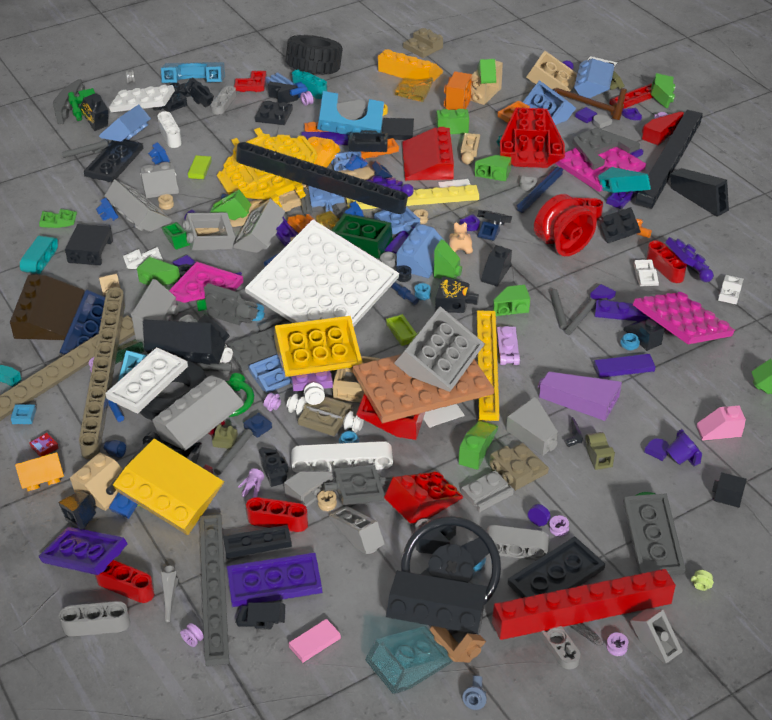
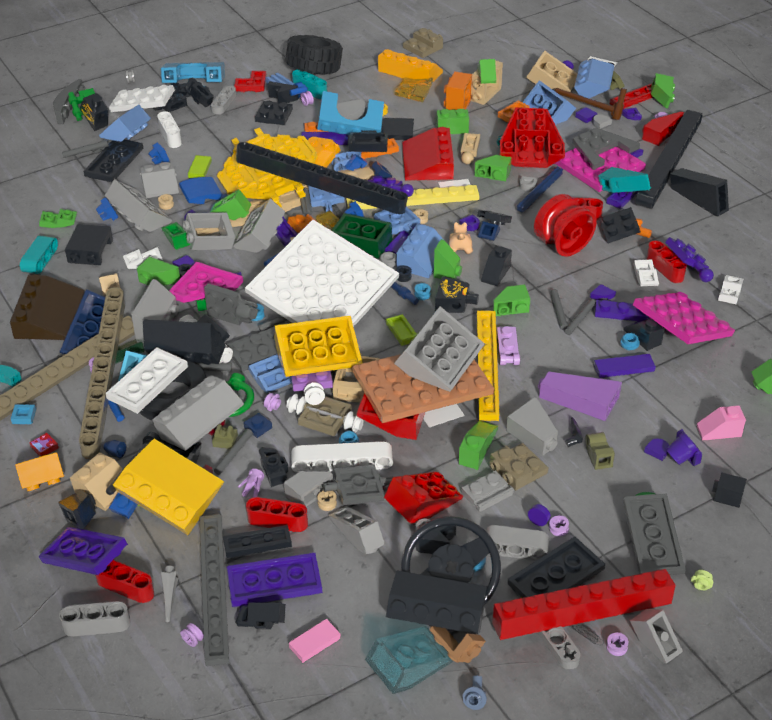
(199, 189): none -> blue slope

